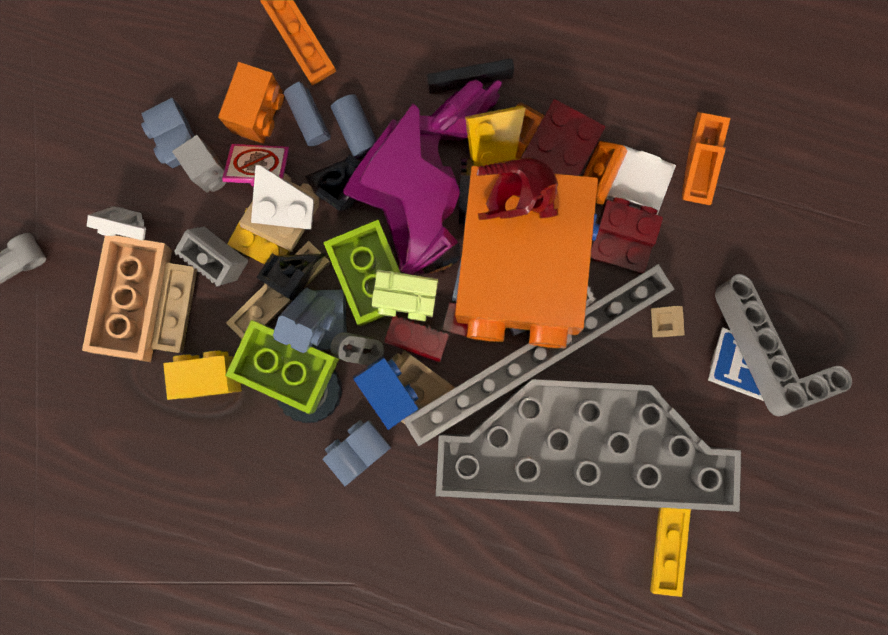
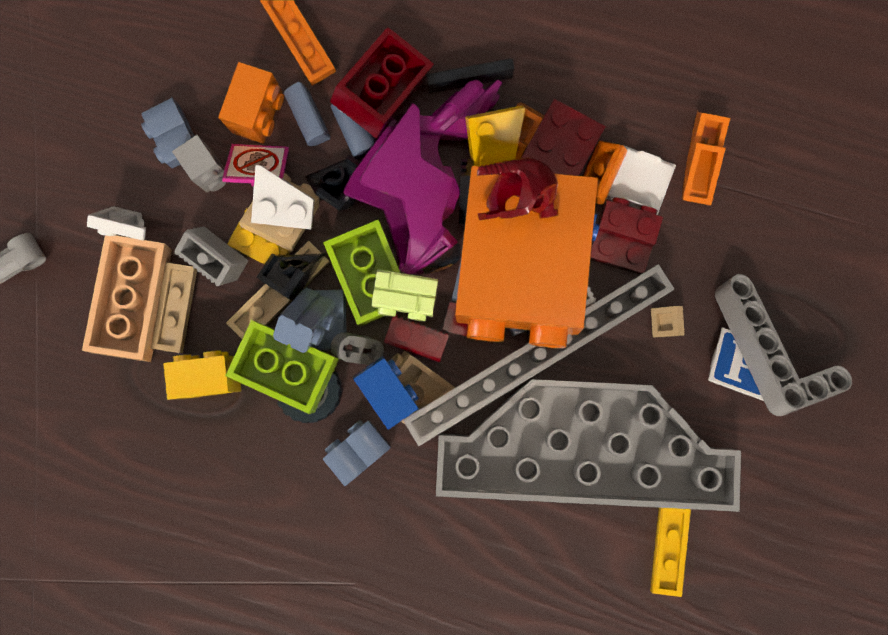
(381, 82): none -> dark red brick

